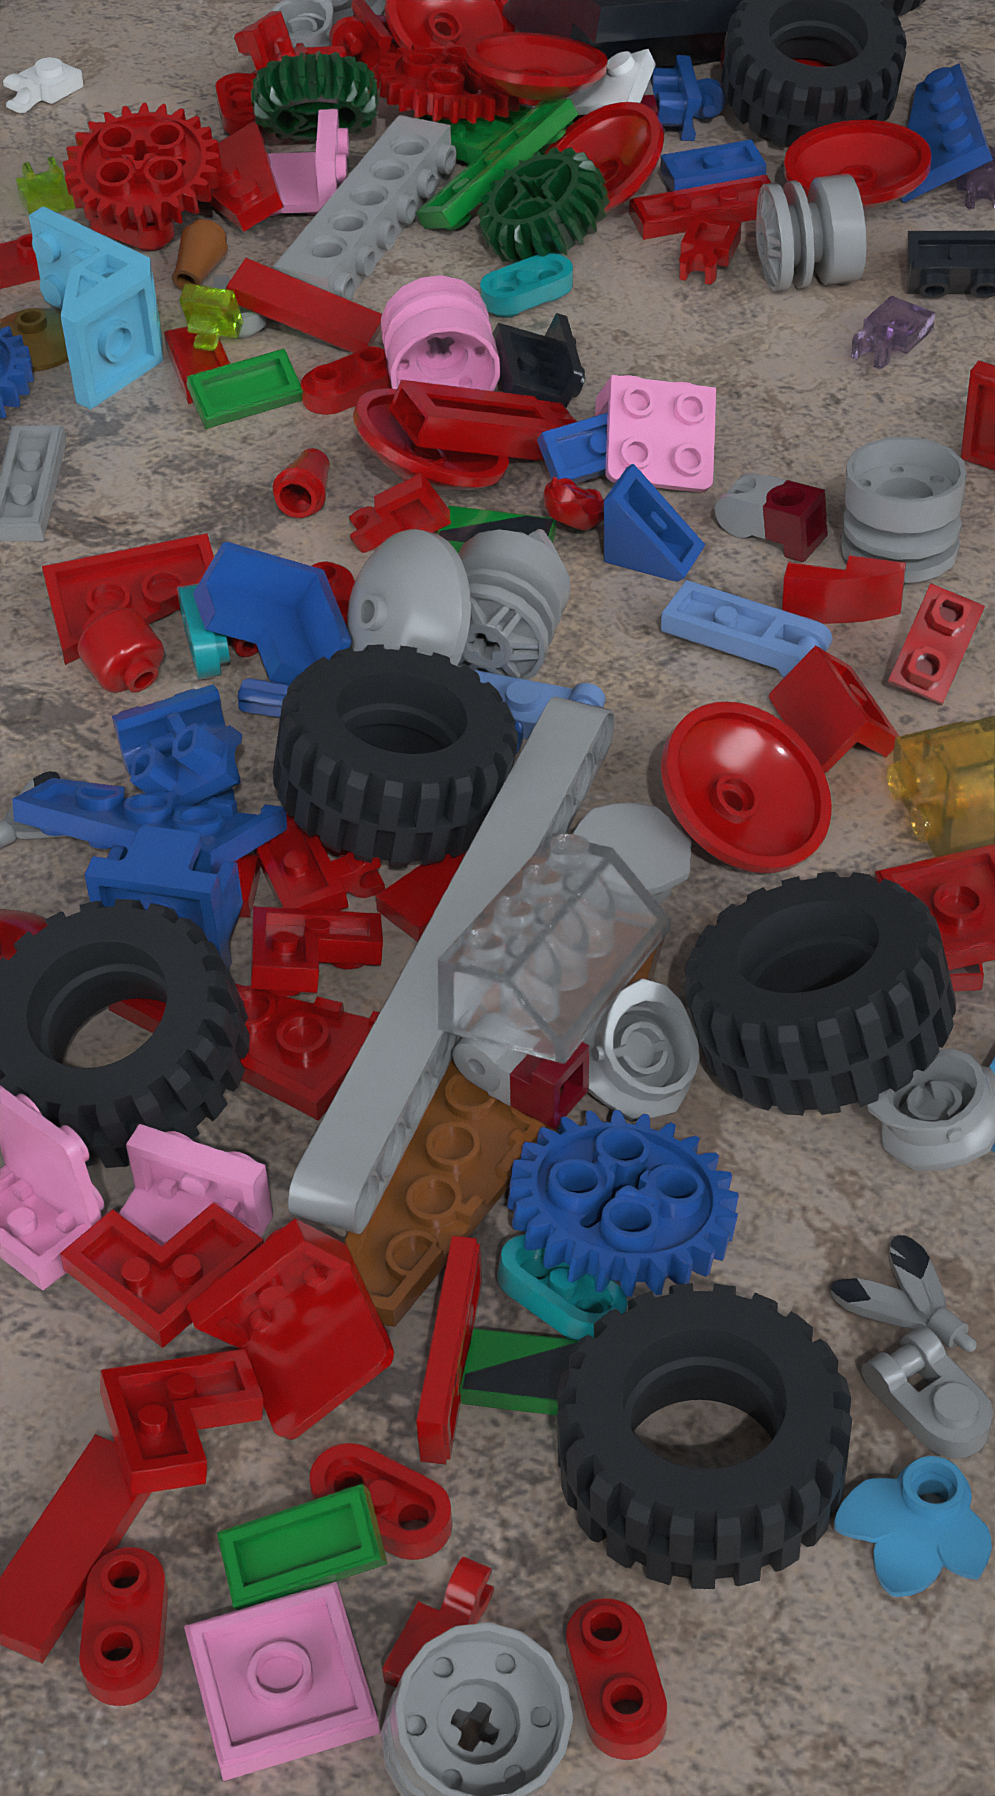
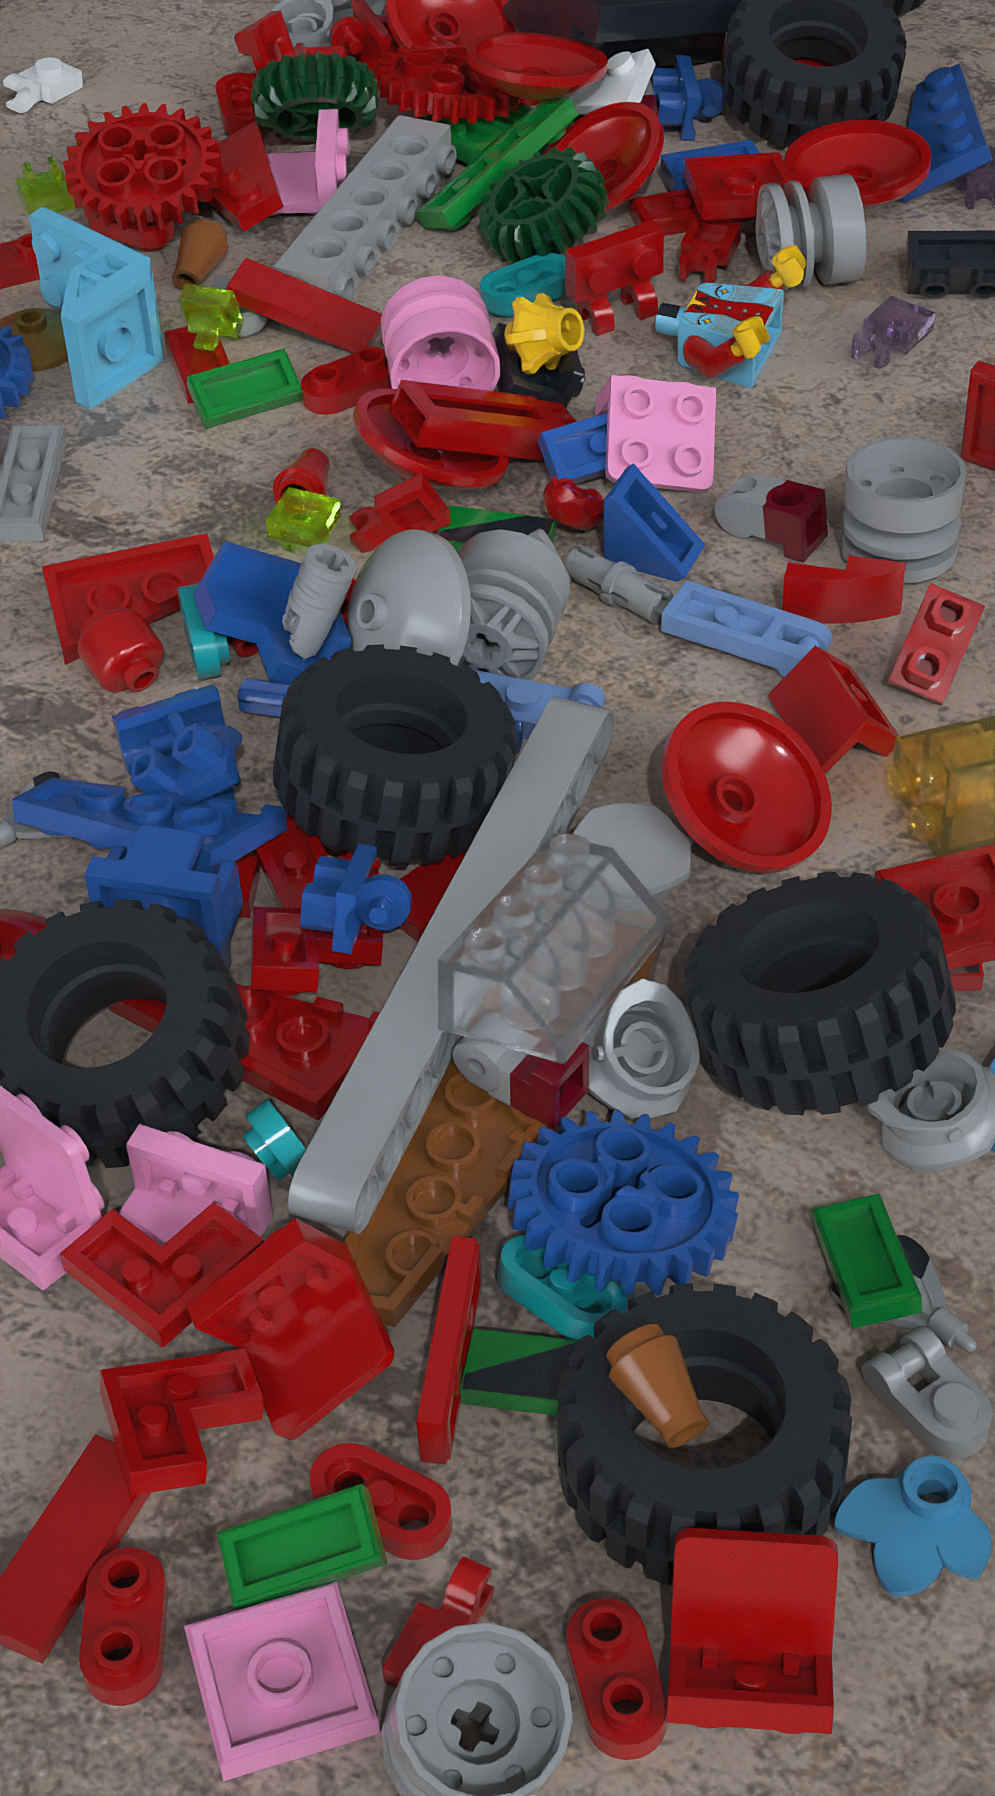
(273, 1140): none -> teal plate
(302, 519): none -> clear neon green tile
(317, 597): none -> light grey hinge
(346, 899): none -> blue hips
(543, 332): none -> yellow rock
(611, 263): none -> red plate
(617, 583): none -> light grey pin
(656, 1381): none -> dark orange cone
(731, 184): none -> red plate
(733, 327): none -> torso
(753, 1631): none -> red bracket
(866, 1261): none -> green tile

